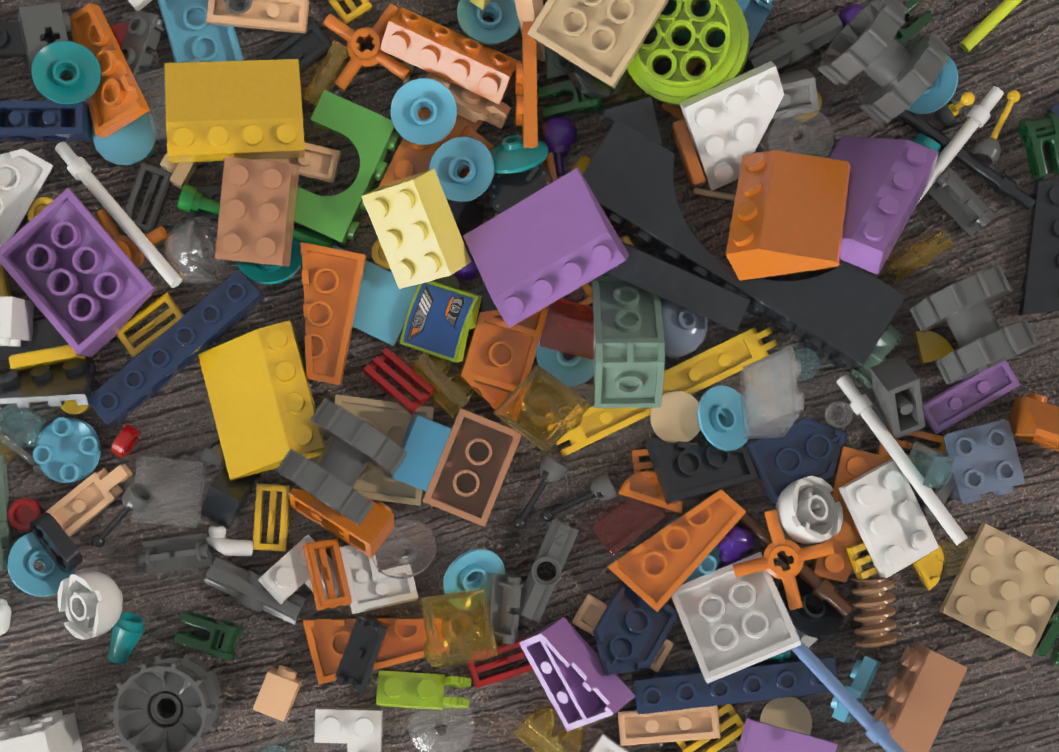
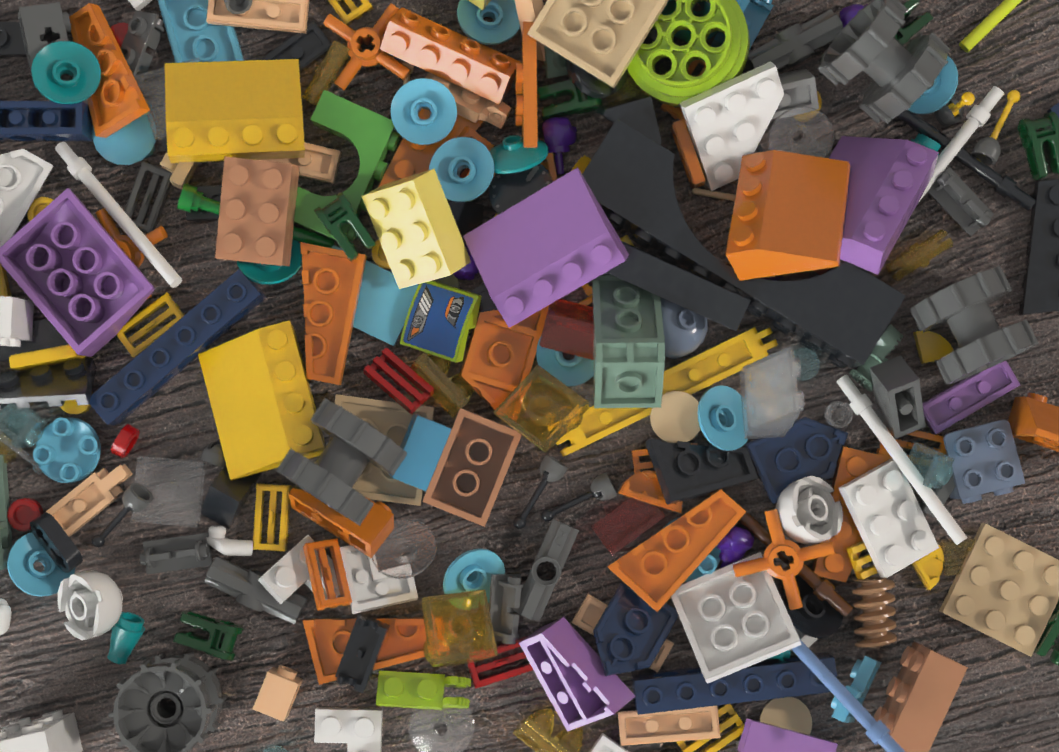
(192, 250): clear cylinder -> none
(336, 222): none -> dark green piece

